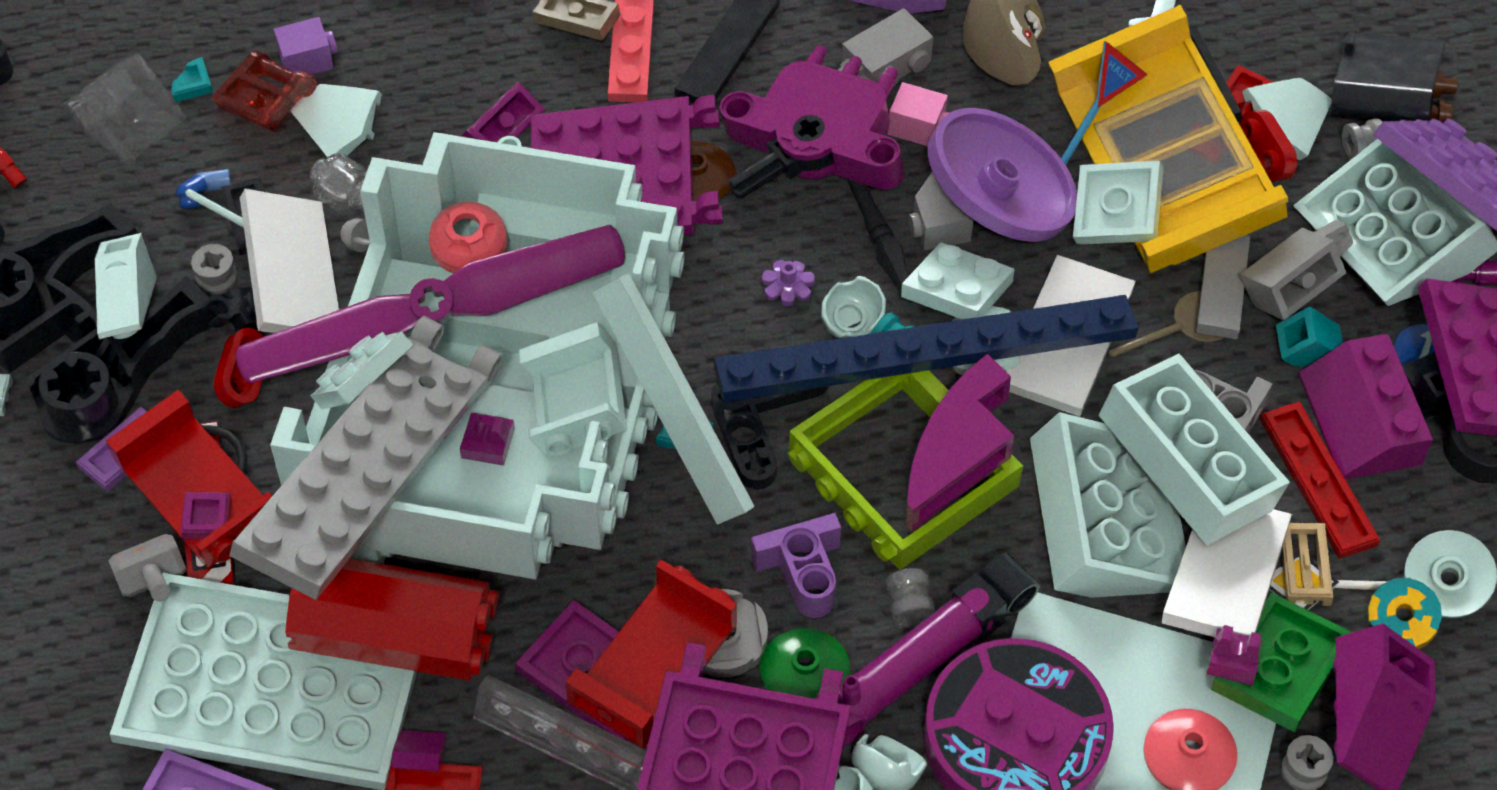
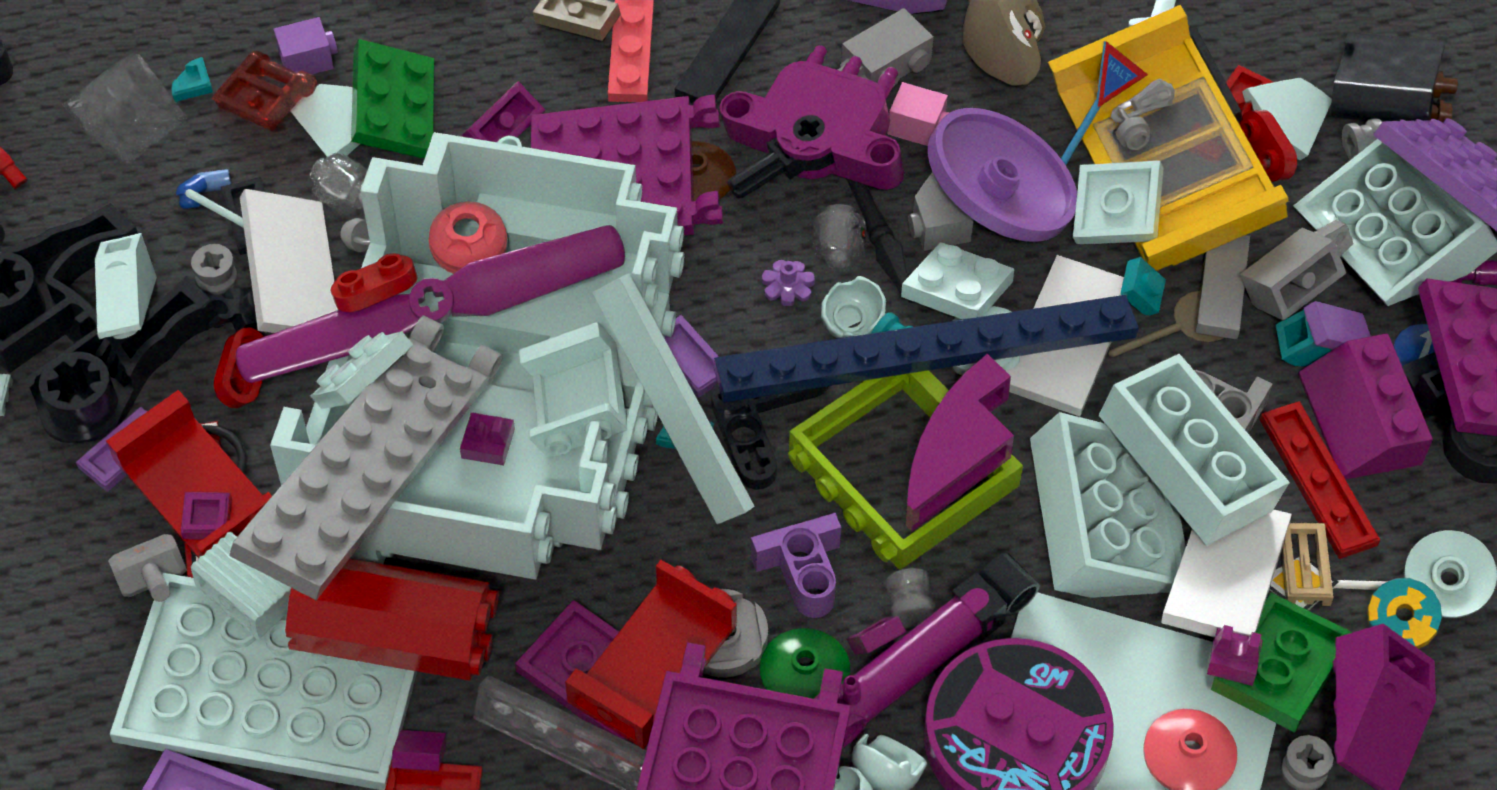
(239, 589): none -> light aqua brick
(373, 283): none -> red plate
(392, 99): none -> green plate
(693, 357): none -> medium lavender tile
(839, 235): none -> clear head
(876, 635): none -> magenta tile
(1134, 130): none -> light grey piece
(1143, 286): none -> teal plate
(1334, 325): none -> medium lavender tile

